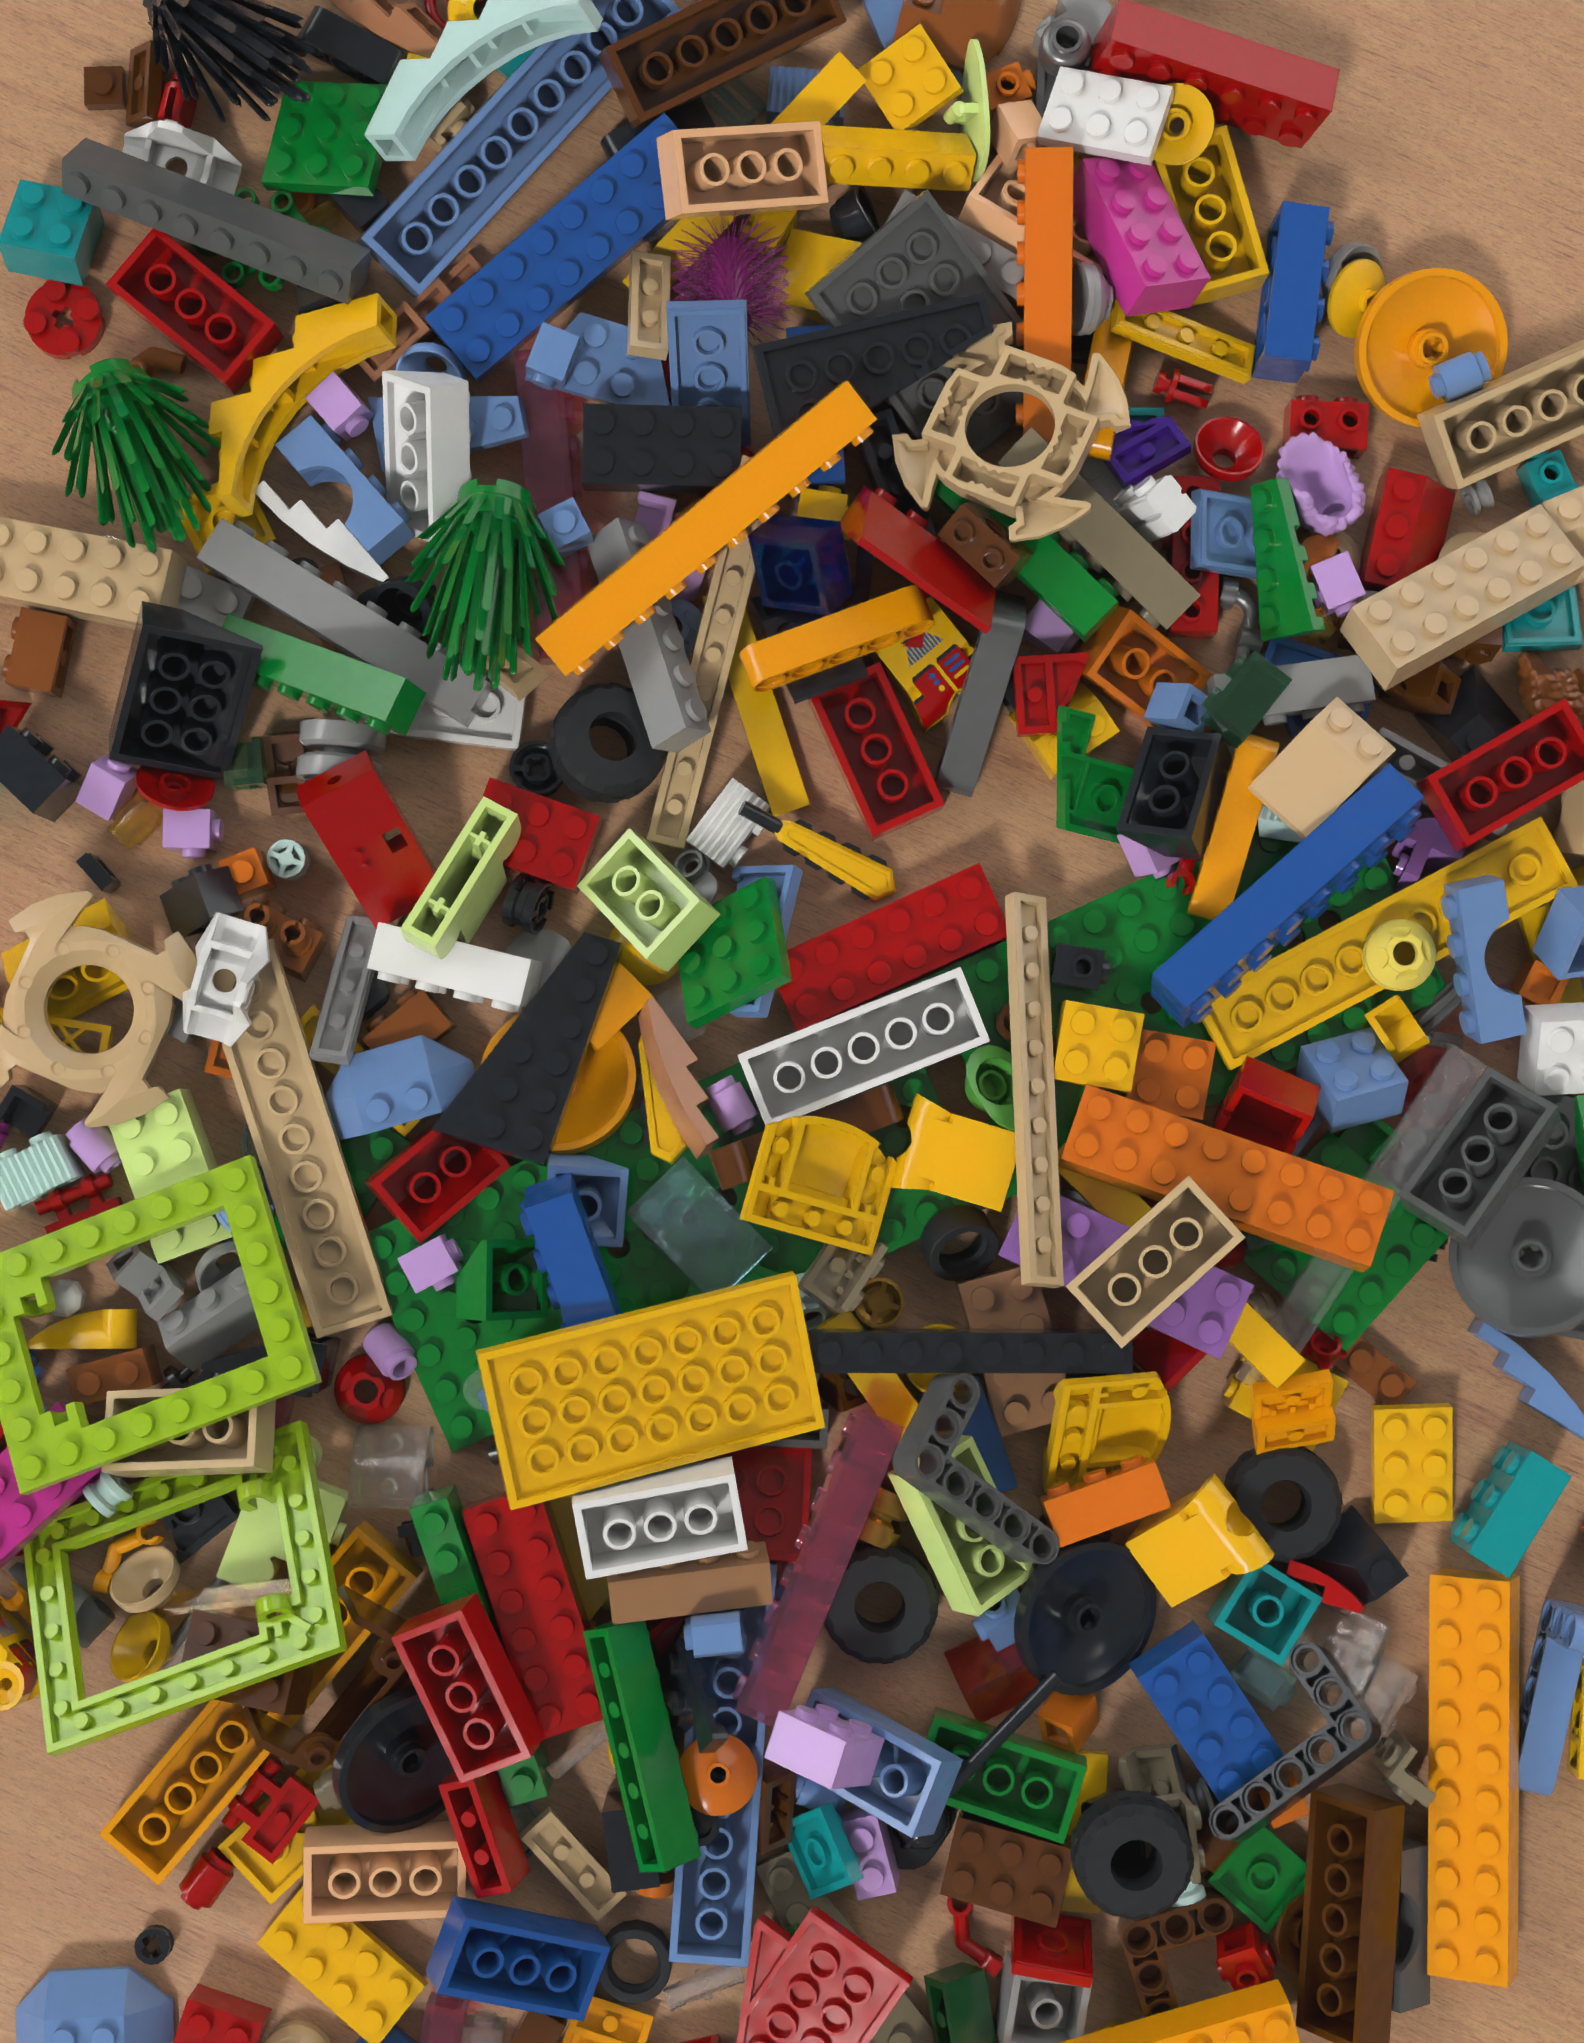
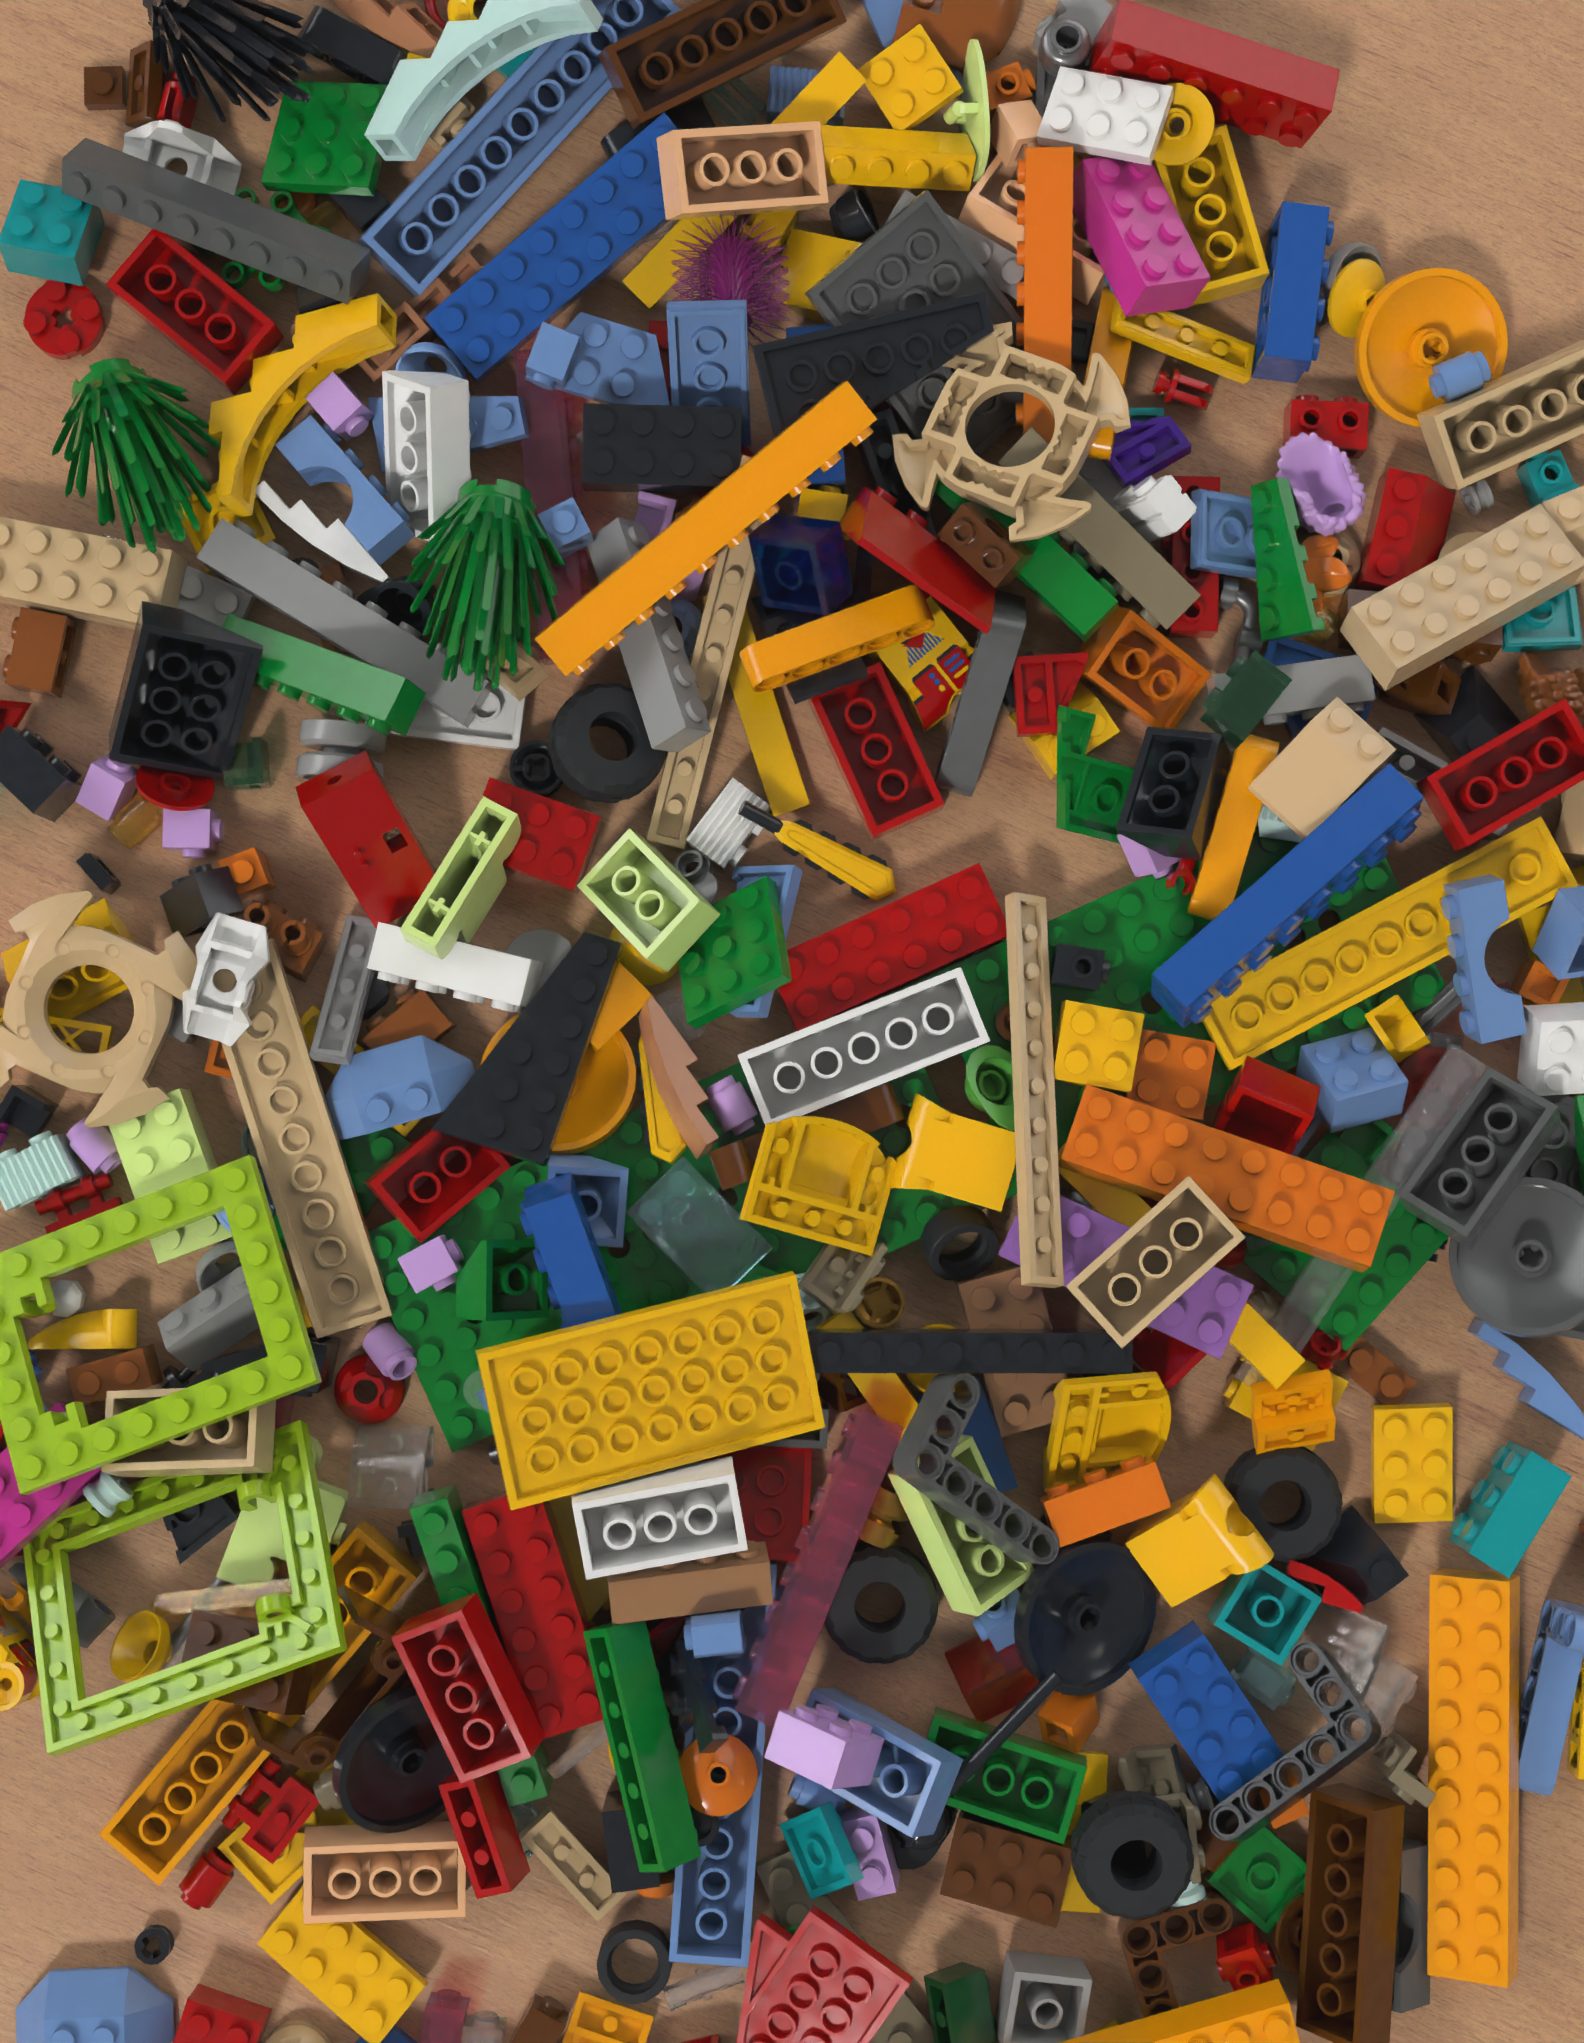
(117, 1549): light orange arm -> none
(140, 1575): tan piece -> none
(155, 1284): light grey brick -> none
(157, 359): dark orange arm -> none
(281, 760): reddish brown slope -> none
(281, 857): light aqua wheel -> none
(517, 1959): blue brick -> none
(527, 903): black wheel -> none
(647, 305): tan plate -> none
(776, 1811): reddish brown slope -> none
(985, 1957): red arm -> none
(1048, 631): lavender brick -> none
(1053, 1953): red plate -> none
(1090, 299): light grey piece -> none
(1176, 707): medium blue brick -> none
(1230, 438): red piece -> none
(1336, 584): lavender brick -> none
(1379, 958): light yellow piece -> none
(1423, 850): medium lavender brick -> none

